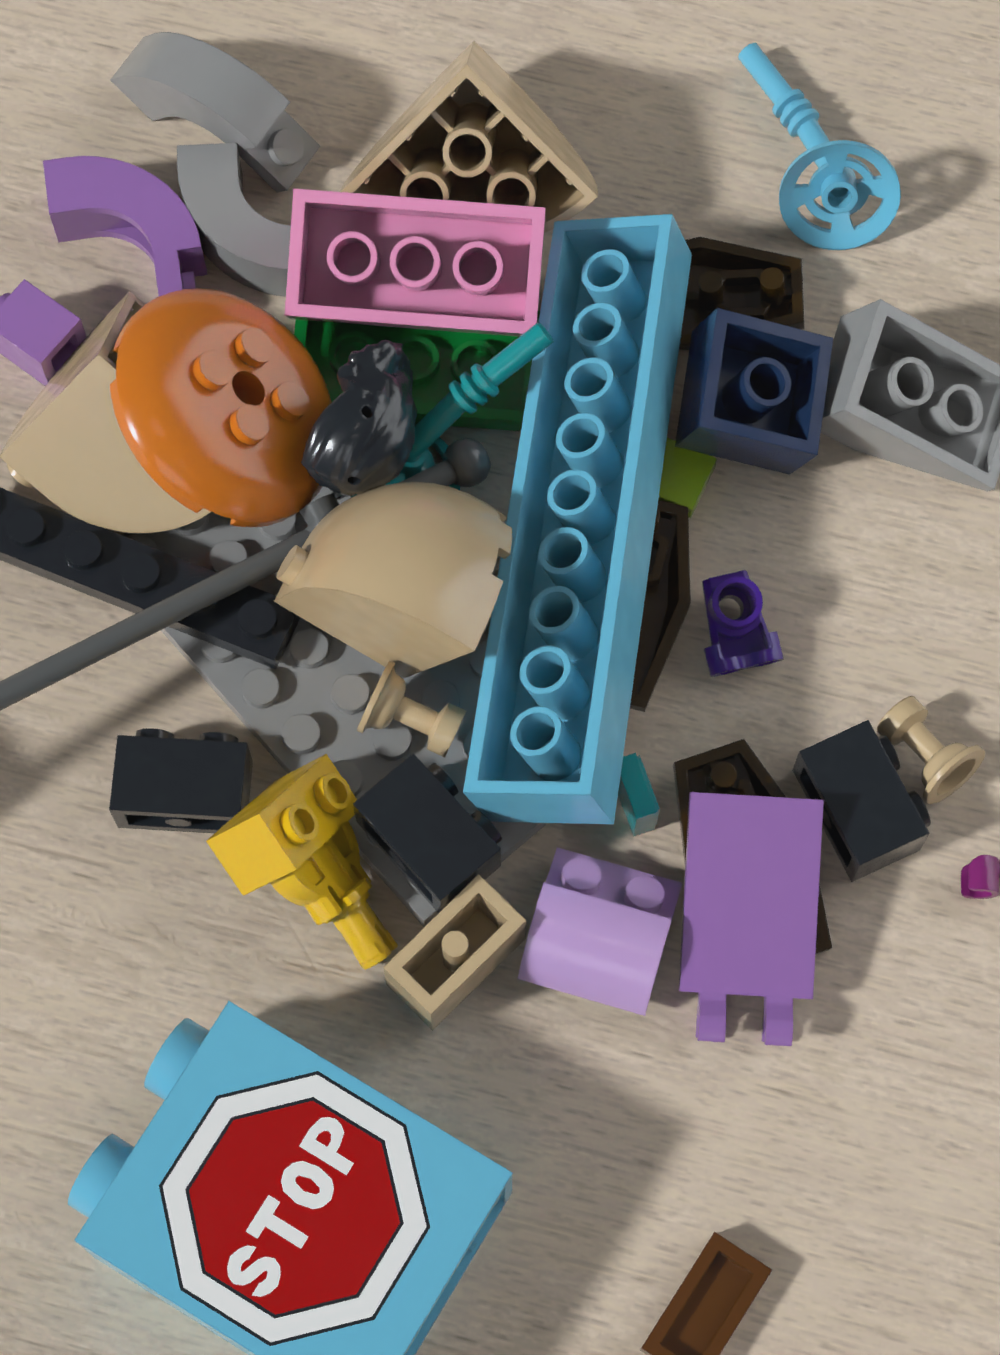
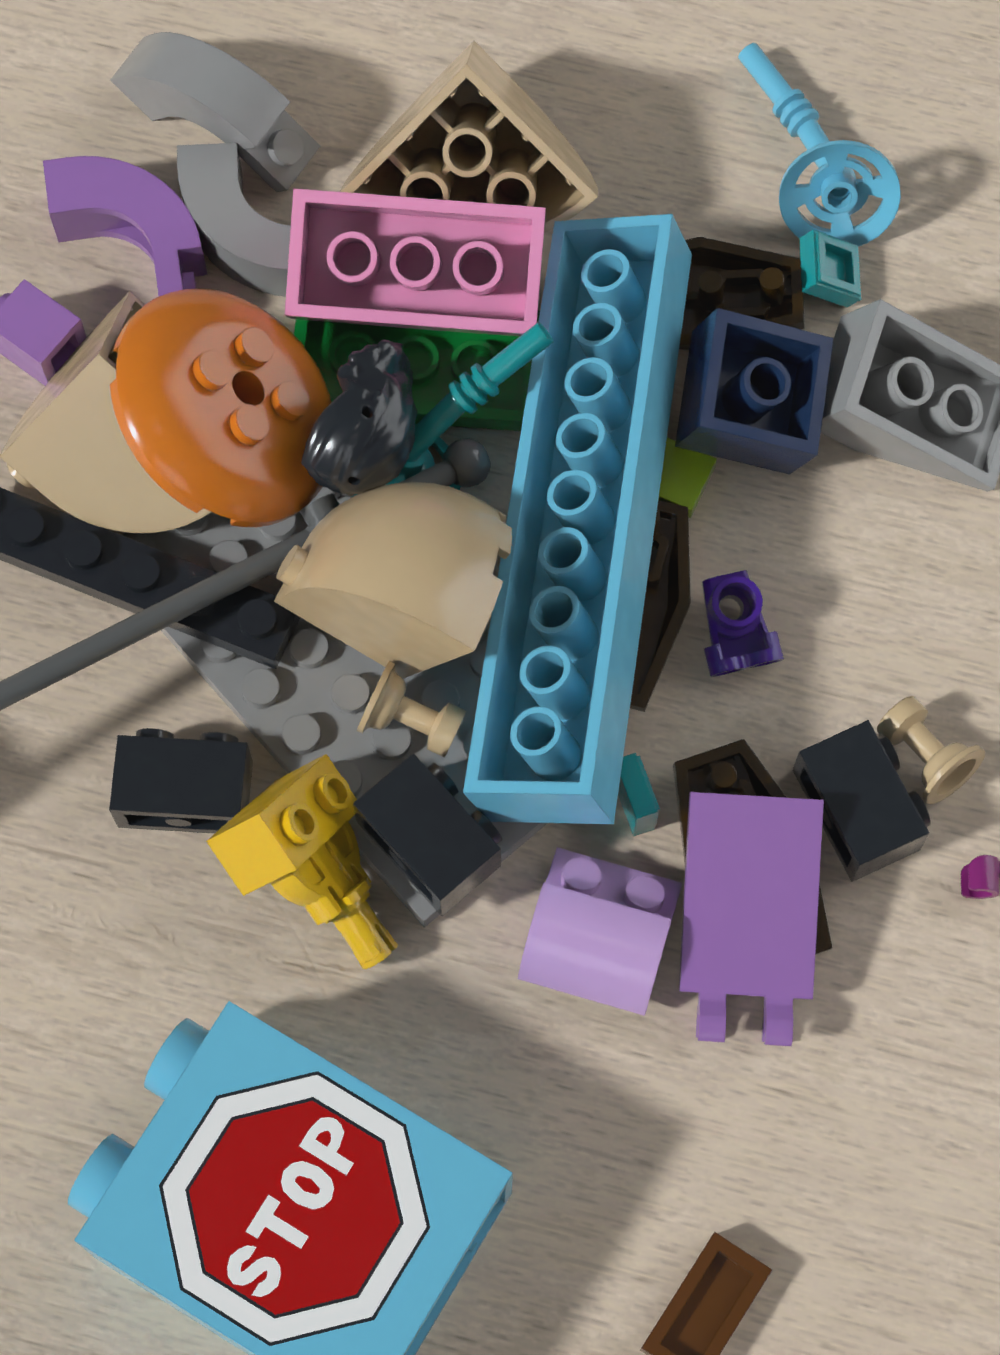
(455, 952): tan brick -> none
(830, 268): none -> teal tile

